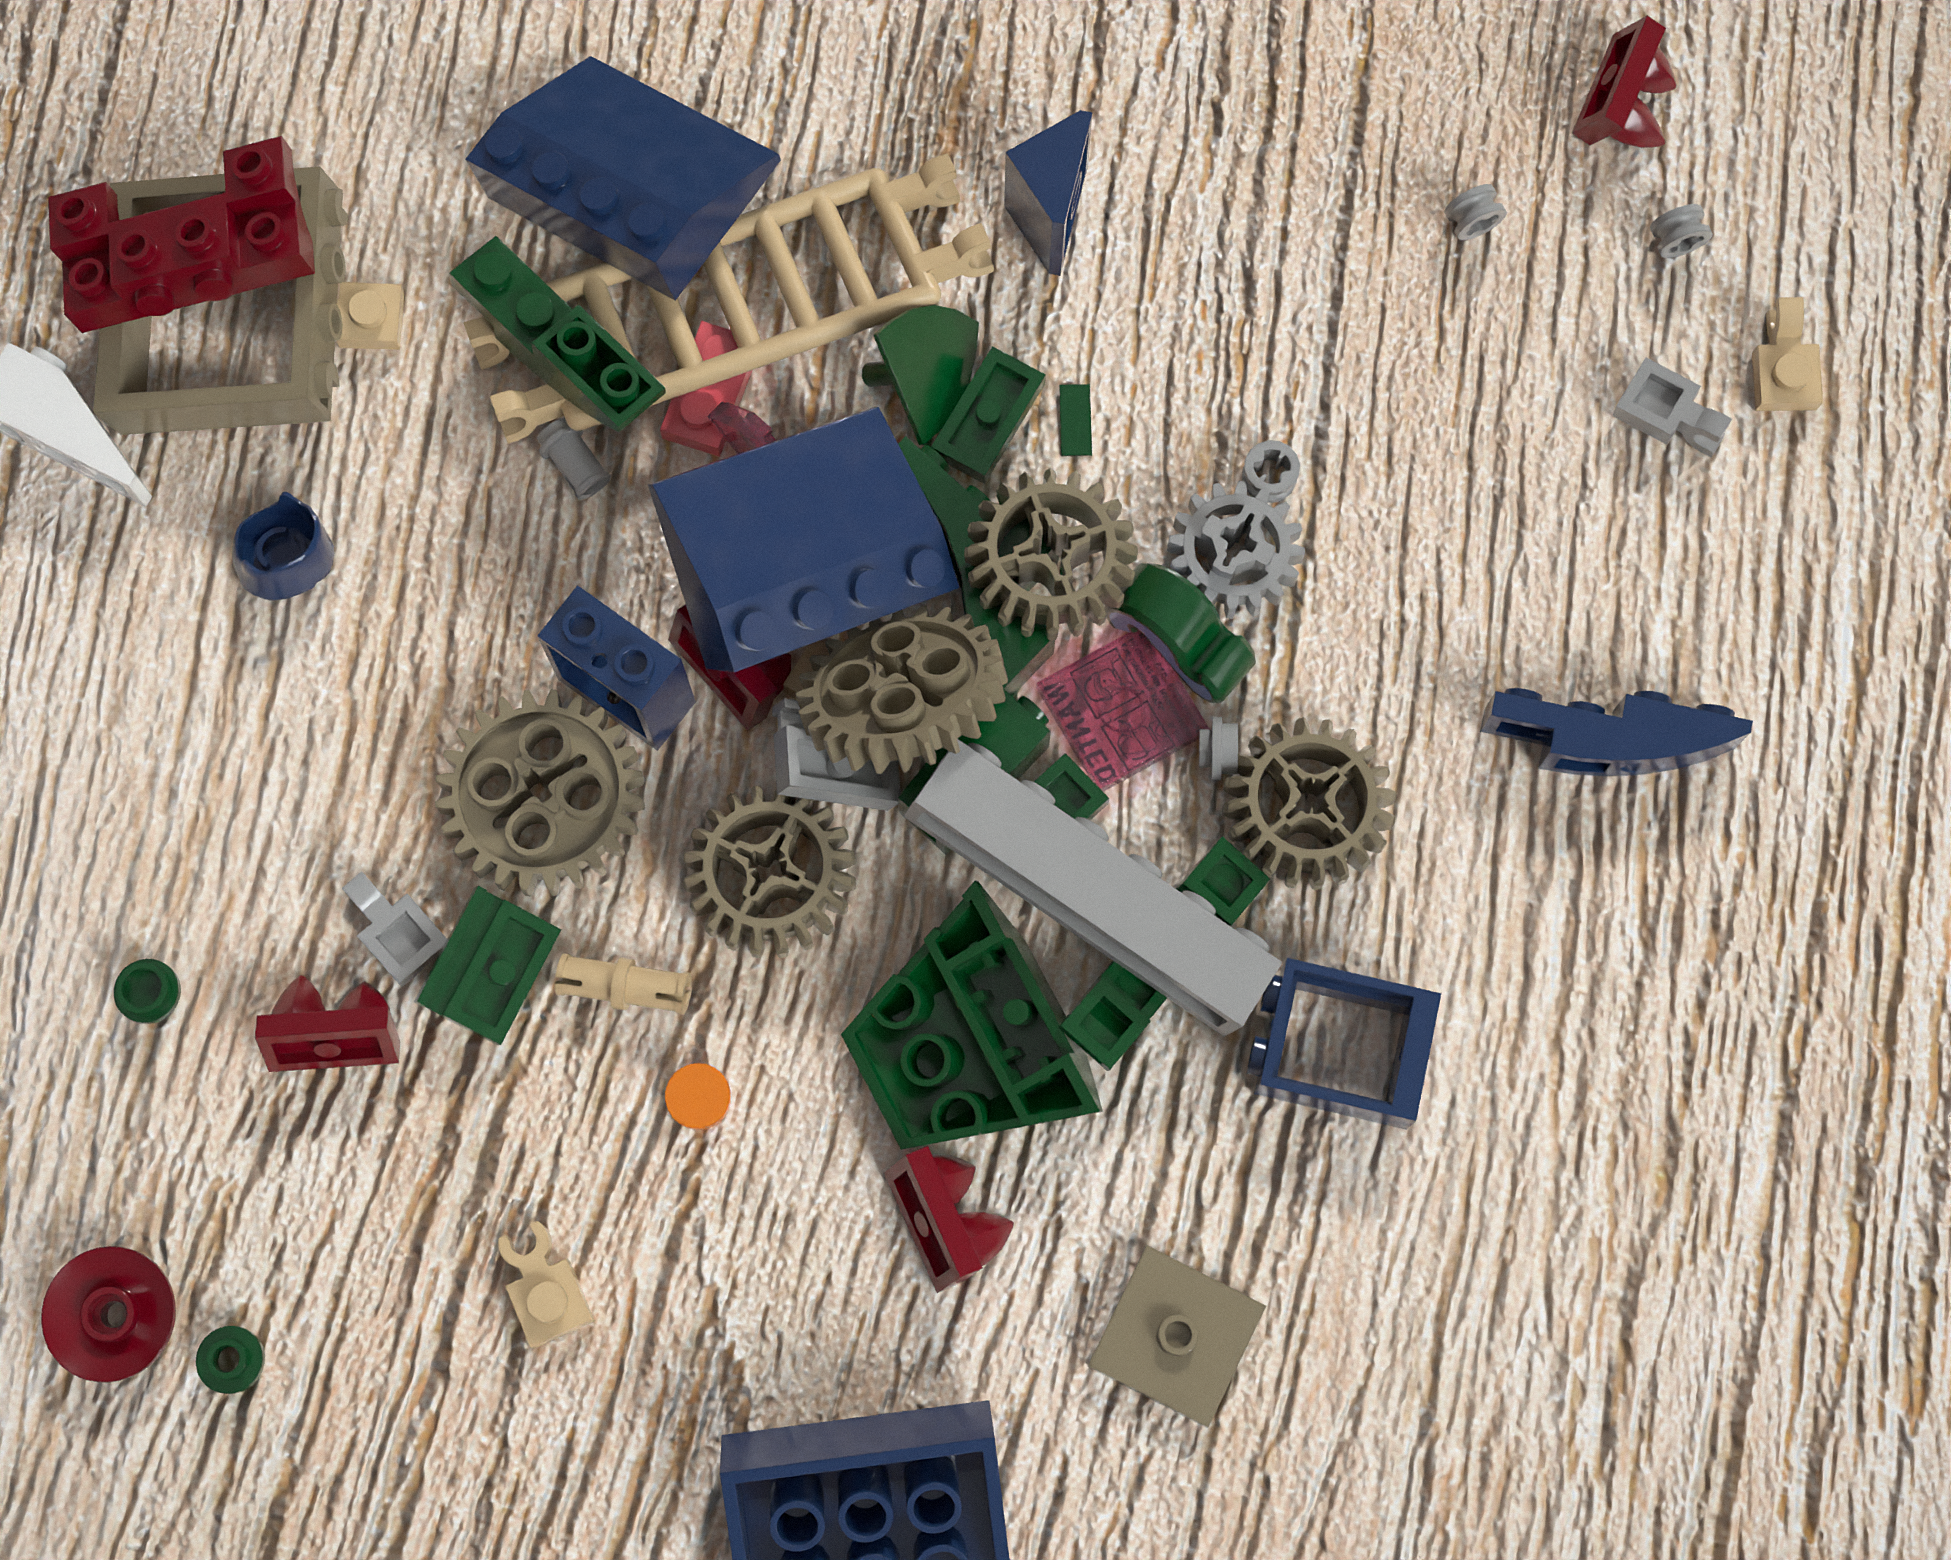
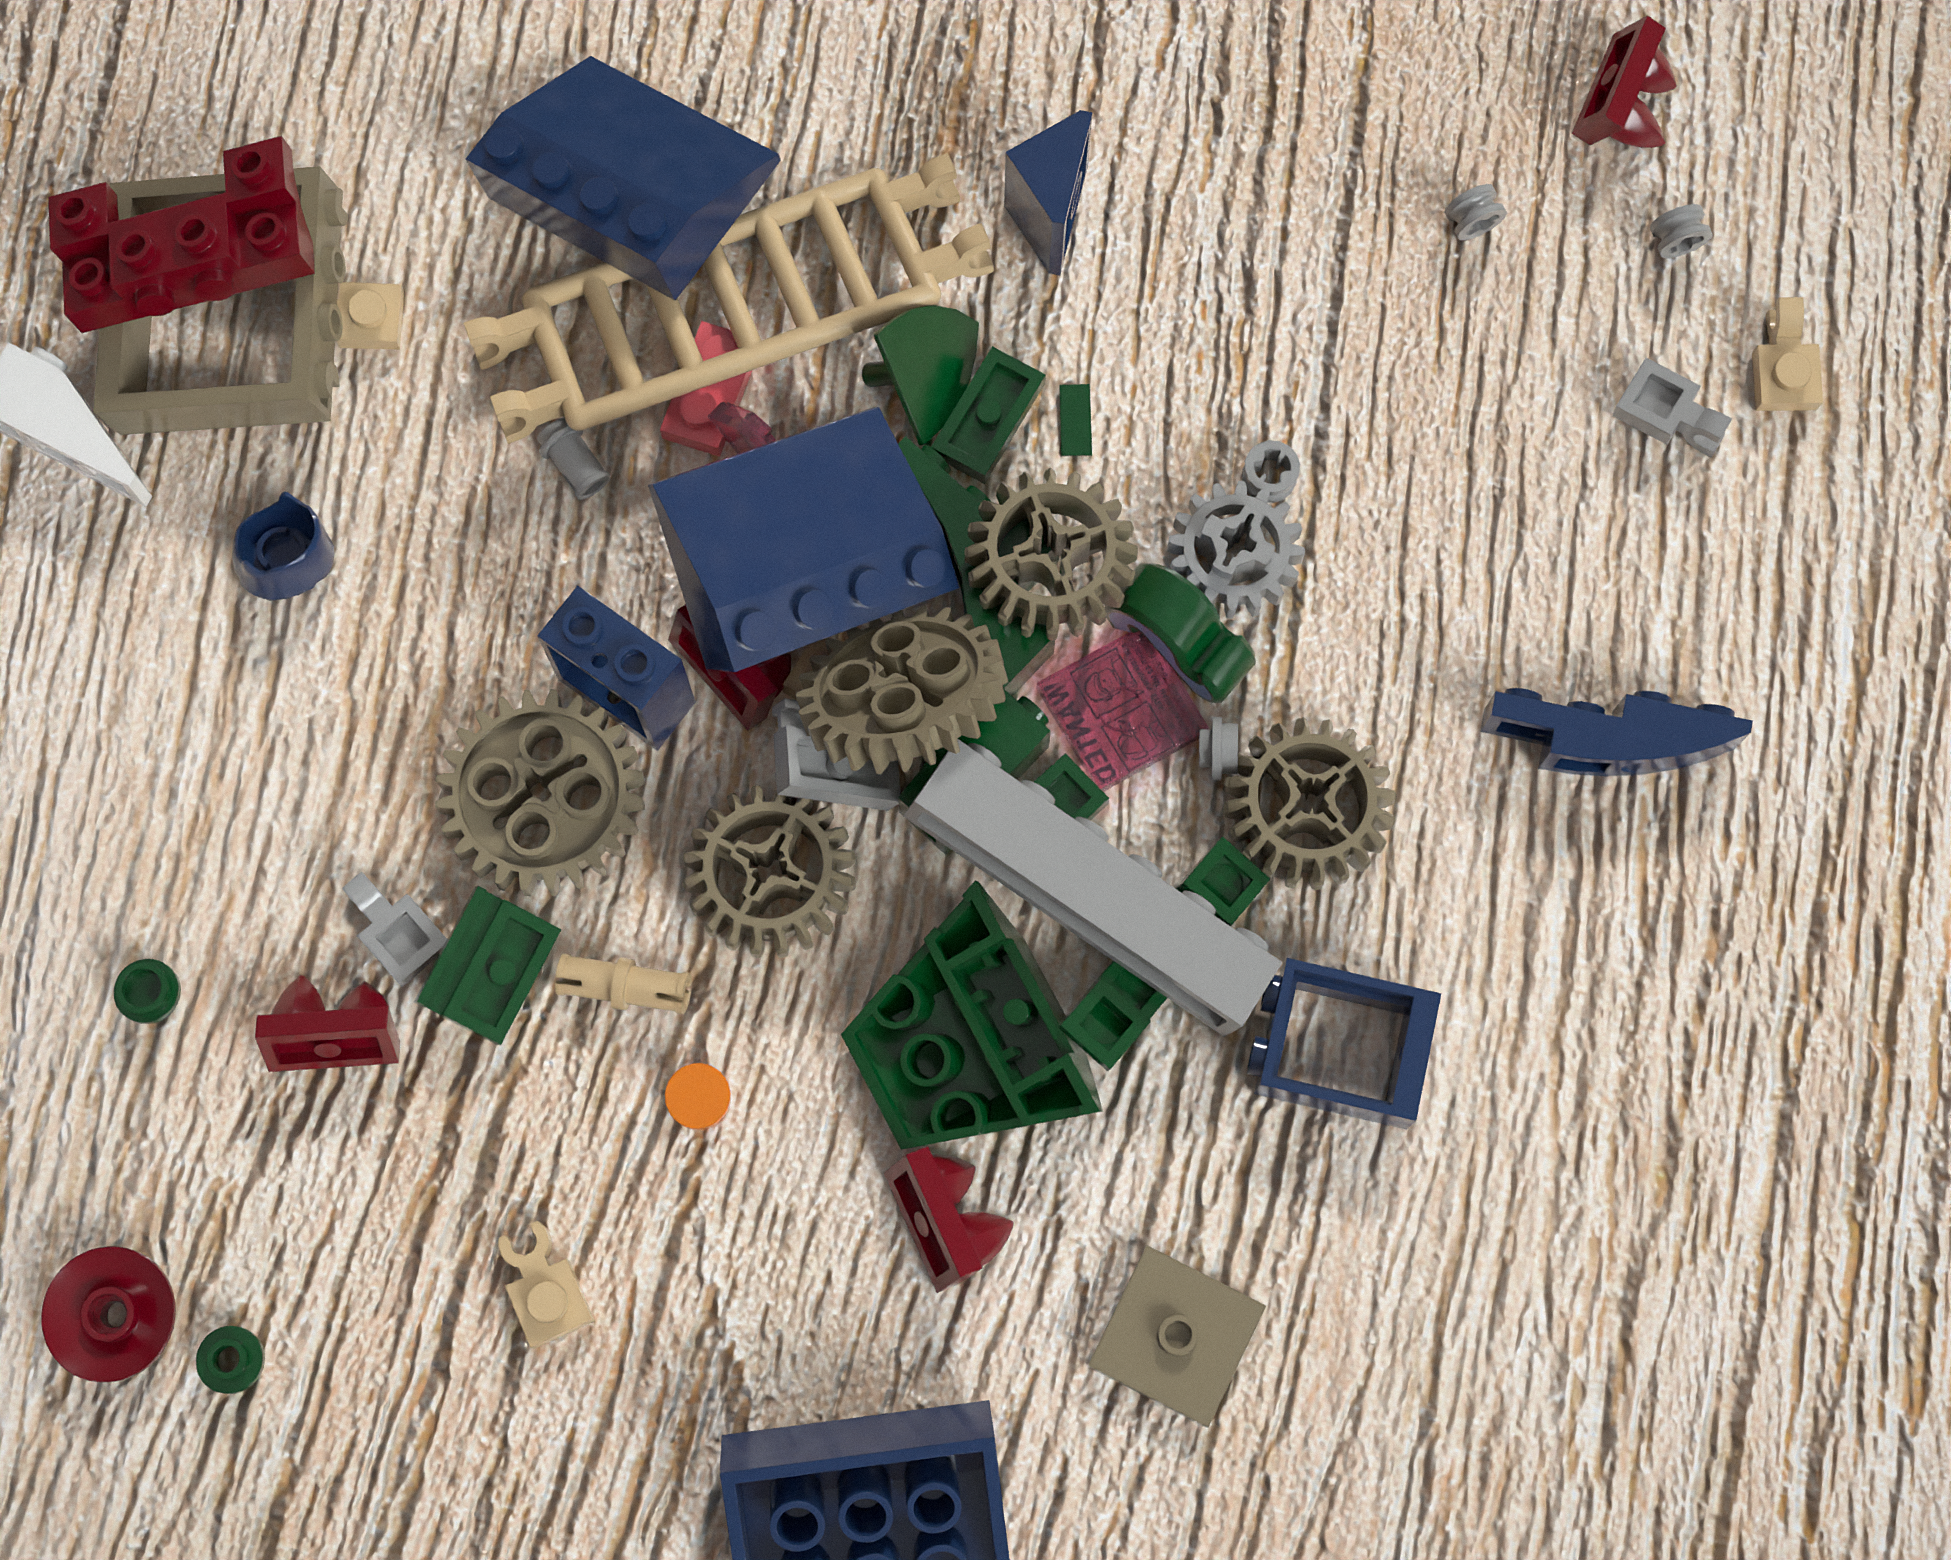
(553, 339): dark green slope -> none

